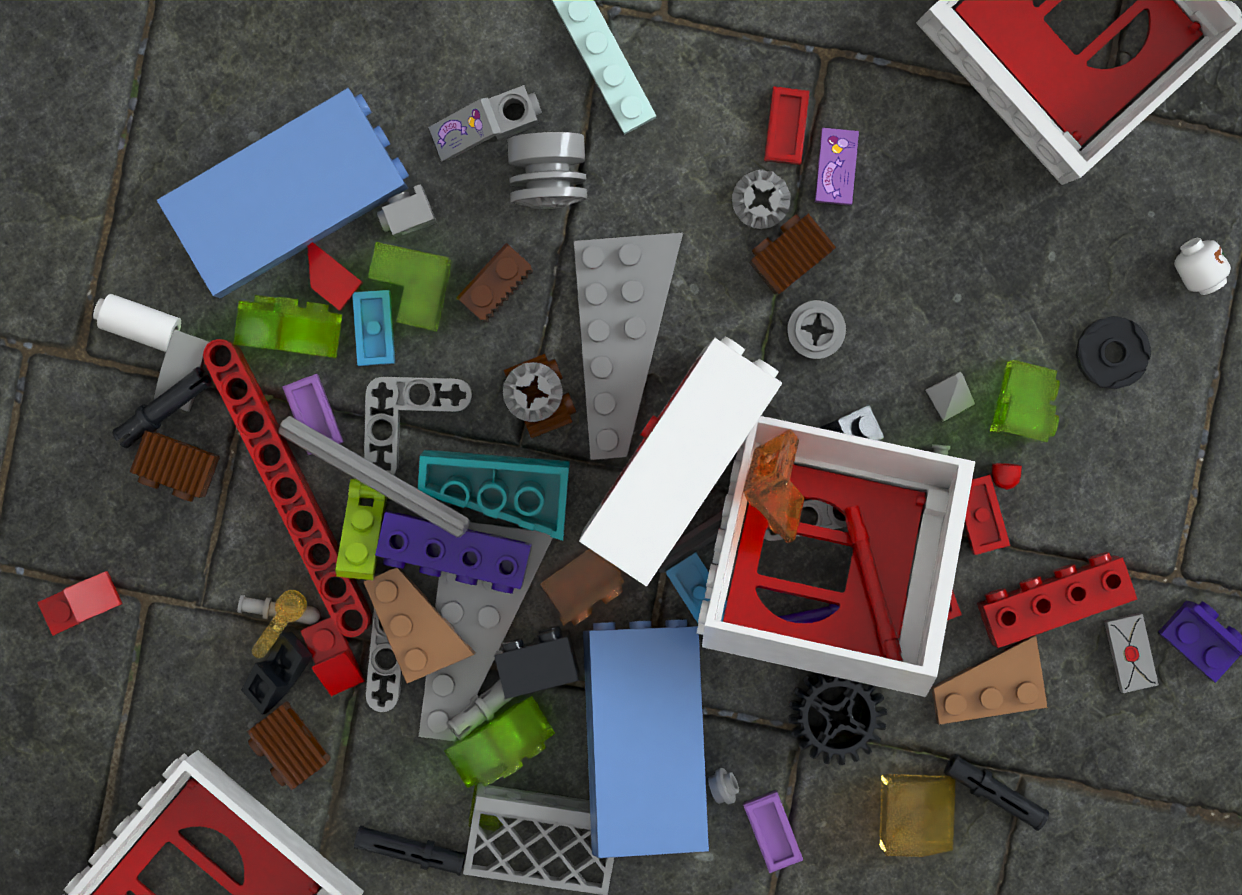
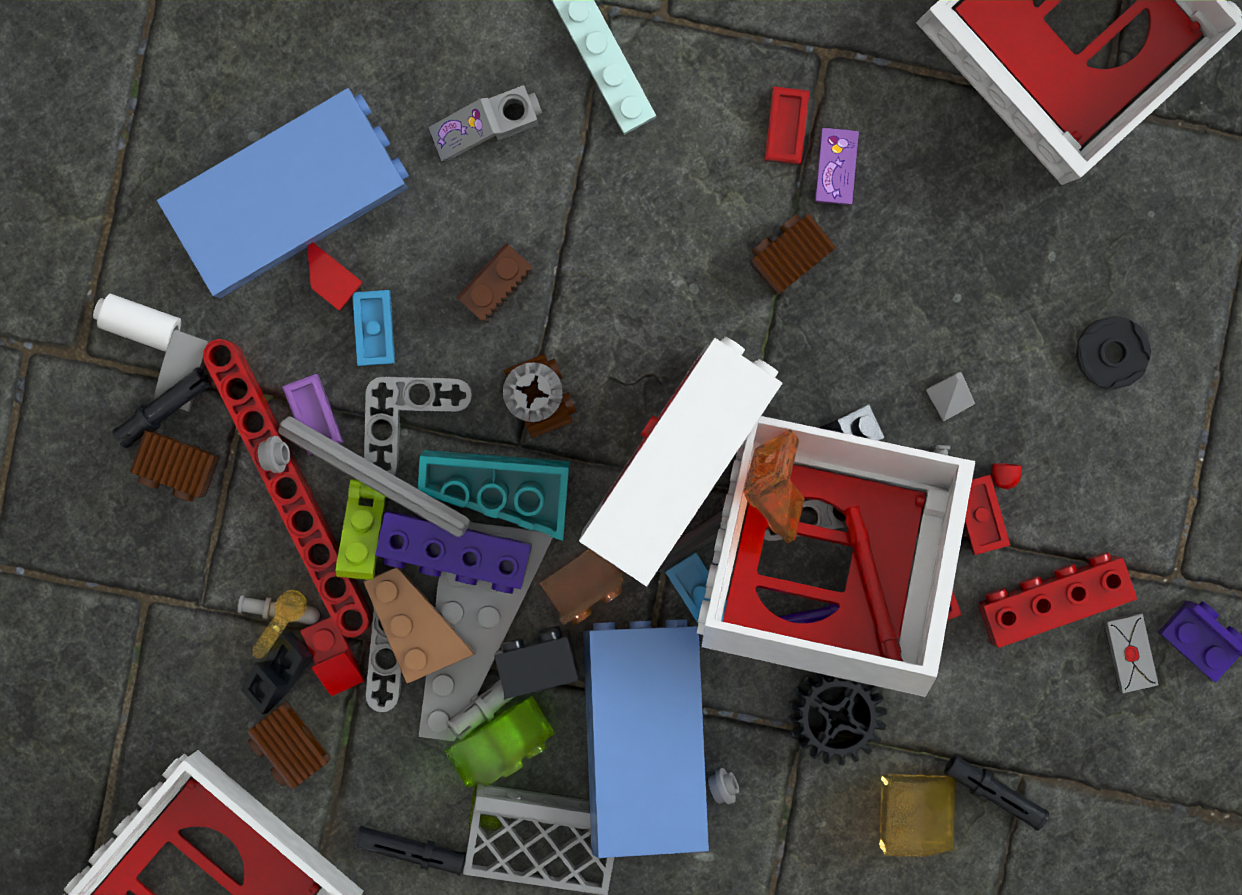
(79, 603): slope -> none
(273, 454): none -> light grey plate
(286, 327): clear neon green brick -> none
(407, 213): light grey brick -> none
(421, 276): clear neon green brick -> none
(547, 164): light grey wheel -> none
(620, 313): light grey wing -> none
(758, 216): light grey gear -> none
(773, 831): medium lavender tile -> none
(829, 318): light grey gear -> none
(998, 686): medium nougat wing -> none
(1024, 403): clear neon green brick -> none
(1202, 266): white head -> none

